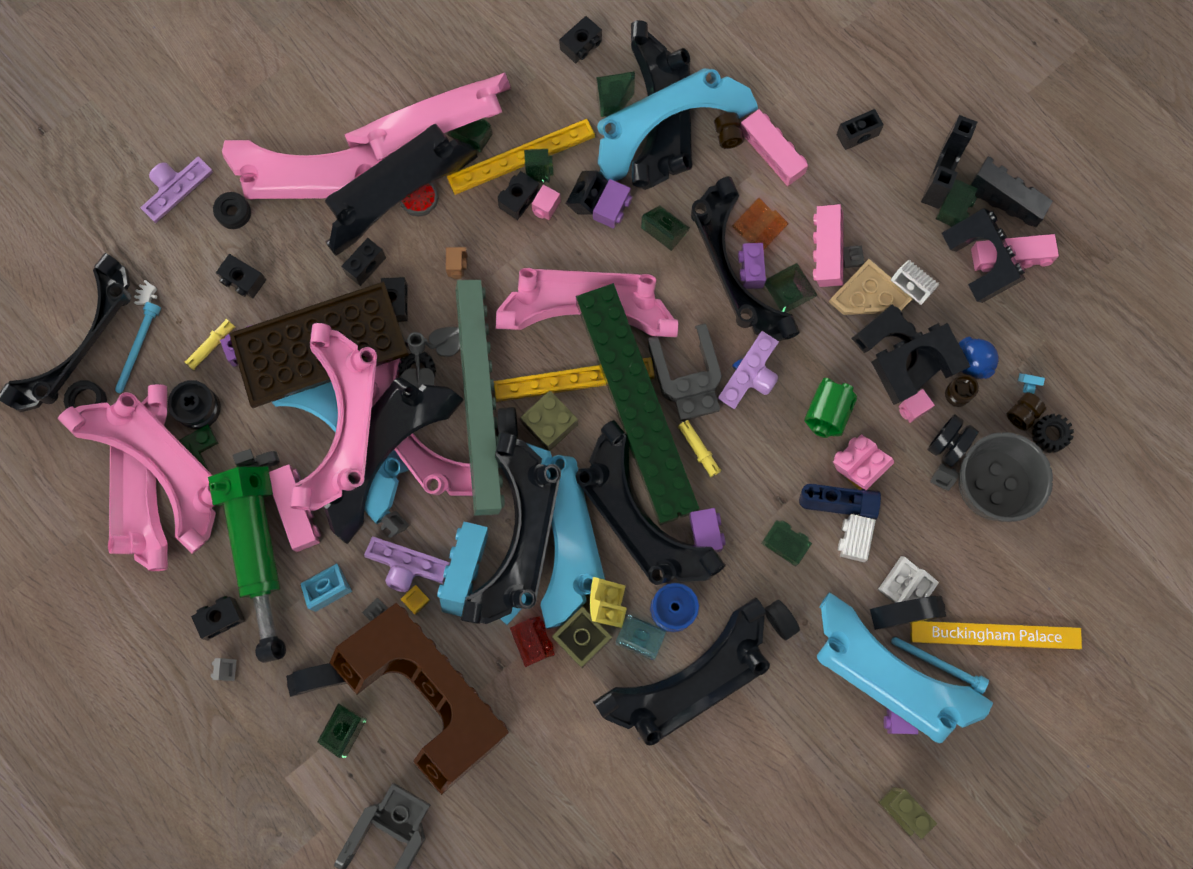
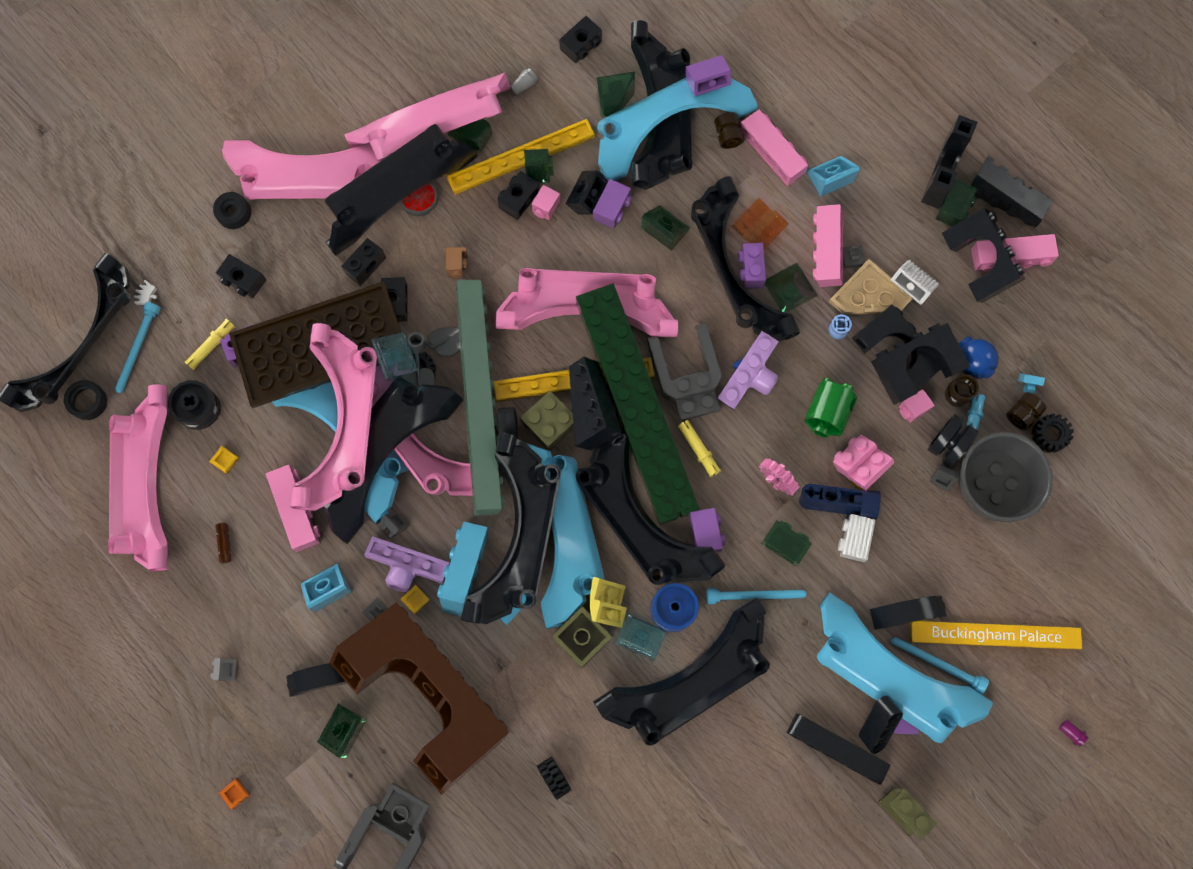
(140, 434): bright pink panel -> none
(173, 186): lavender plate -> none
(199, 442): dark green plate -> none
(223, 542): none -> reddish brown axle
(224, 459): none -> yellow tile
(230, 617): black brick -> none
(234, 794): none -> orange tile
(242, 496): green piece -> none
(246, 459): dark grey piece -> none
(394, 356): none -> clear light blue slope
(524, 81): none -> light grey cone
(532, 641): clear red bracket -> none
(554, 778): none -> black tyre
(591, 405): none -> black wedge
(708, 75): none -> medium lavender brick
(714, 595): none -> medium azure piece
(779, 477): none -> bright pink gear
(782, 620): black tyre -> none
(833, 175): none -> medium azure slope
(837, 330): none -> light blue wheel
(838, 749): none -> black beam
(859, 129): black brick -> none
(880, 724): none -> black beam
(907, 582): white slope -> none
(975, 413): none -> medium azure pin
(1073, 733): none -> magenta pin

